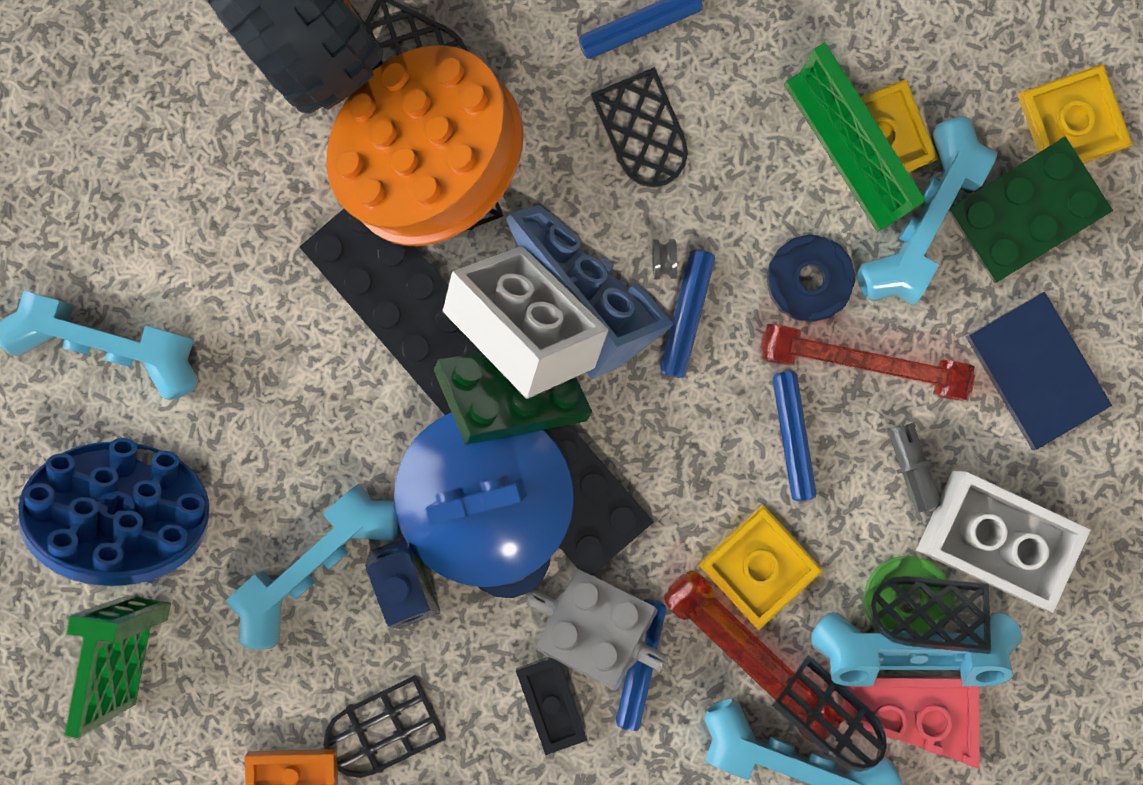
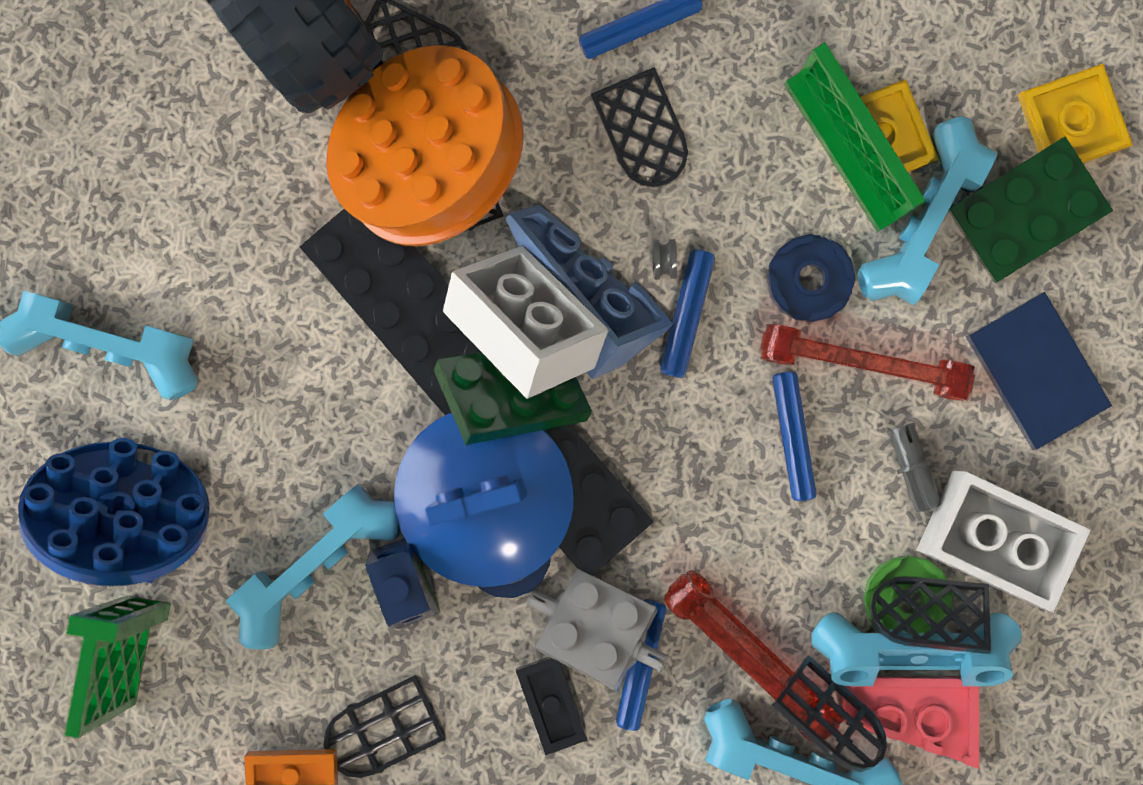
(760, 567): yellow tile -> none

